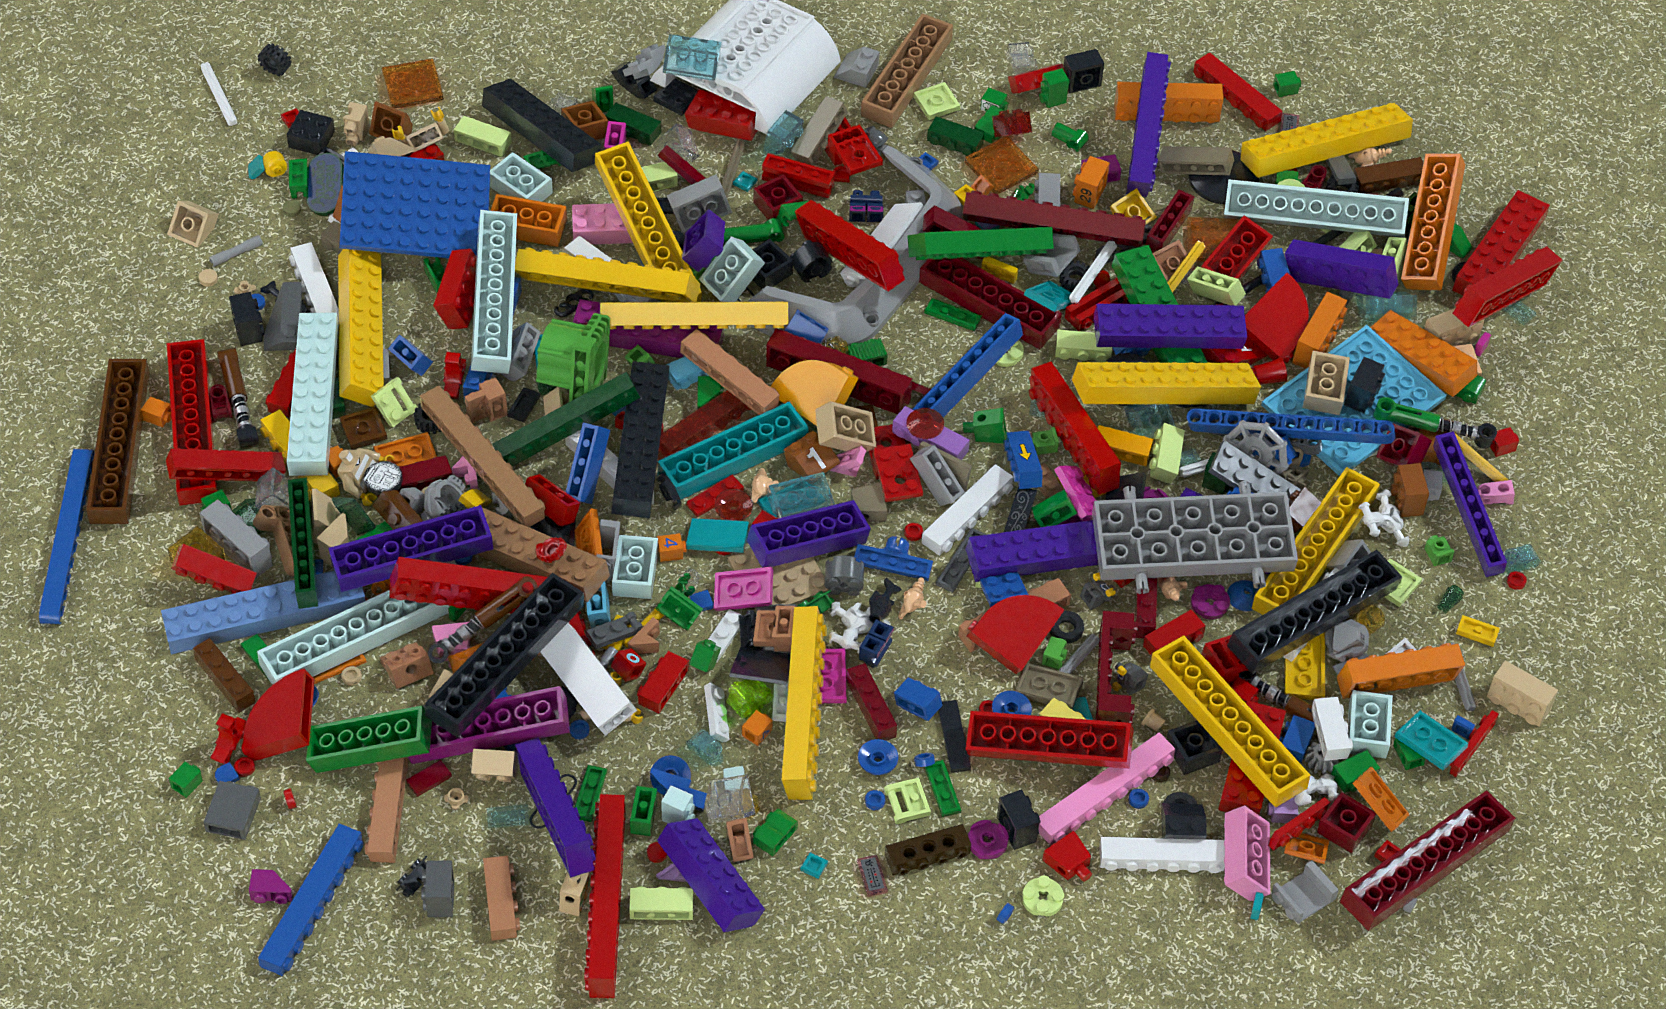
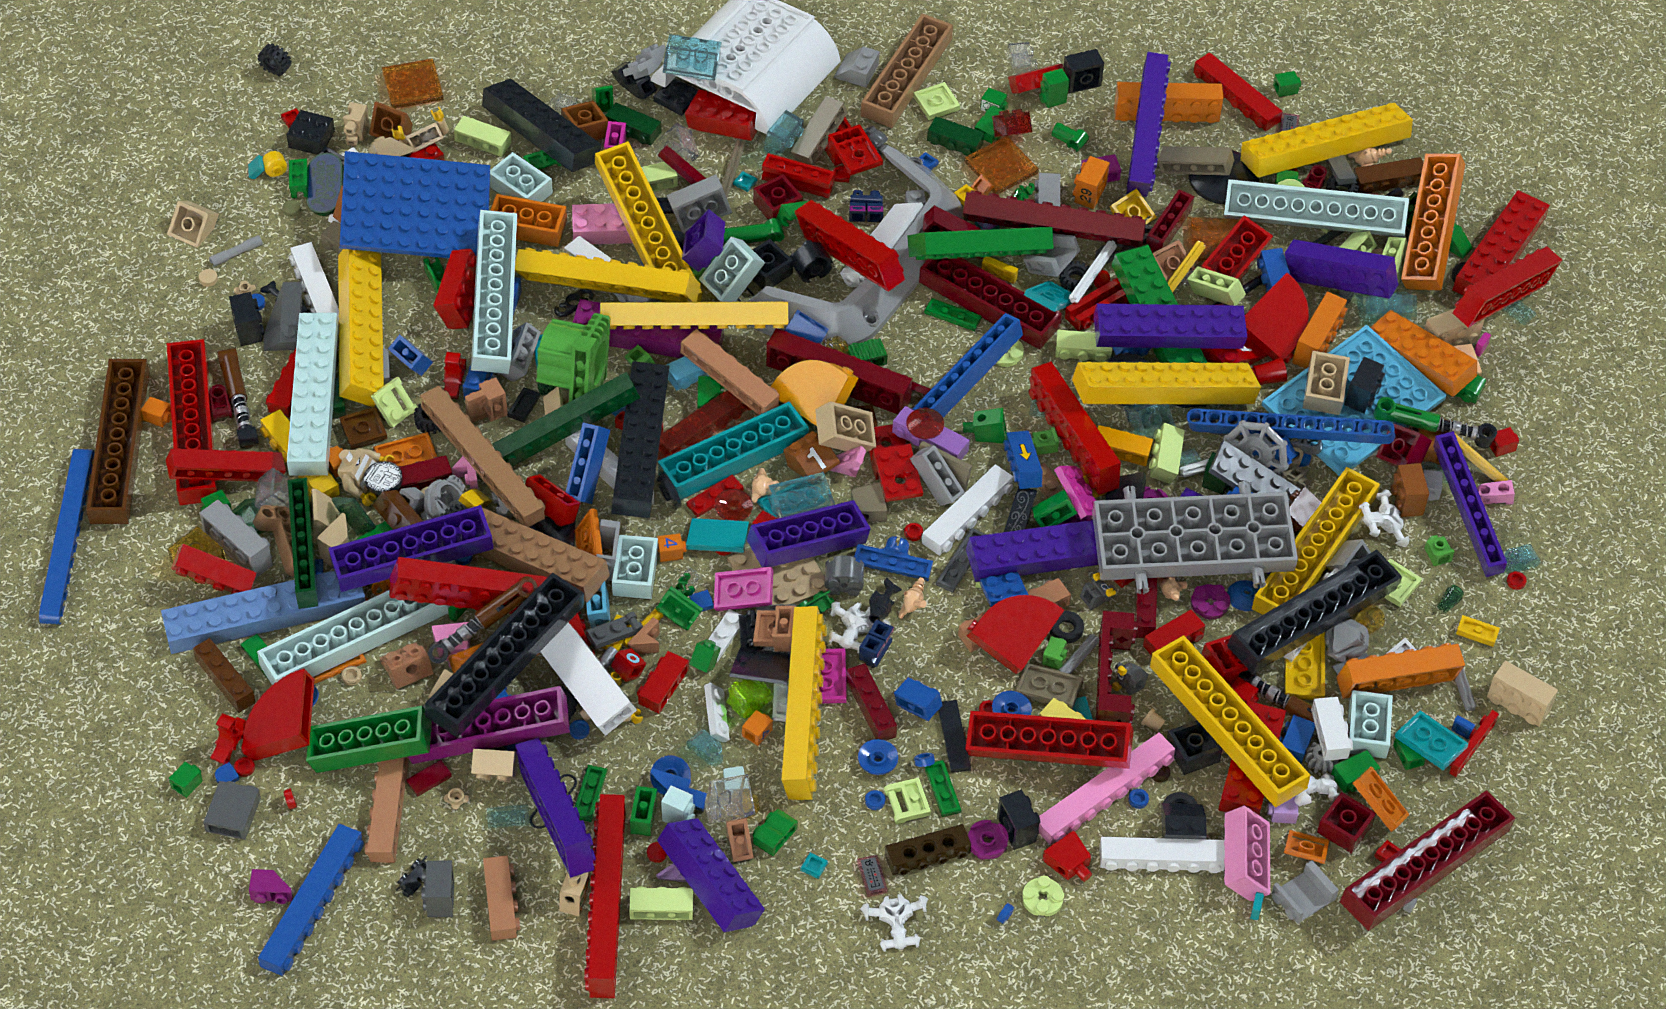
(218, 94): white axle -> none
(551, 549): red hair -> none
(895, 913): none -> white piece
(1298, 824): red plate -> none

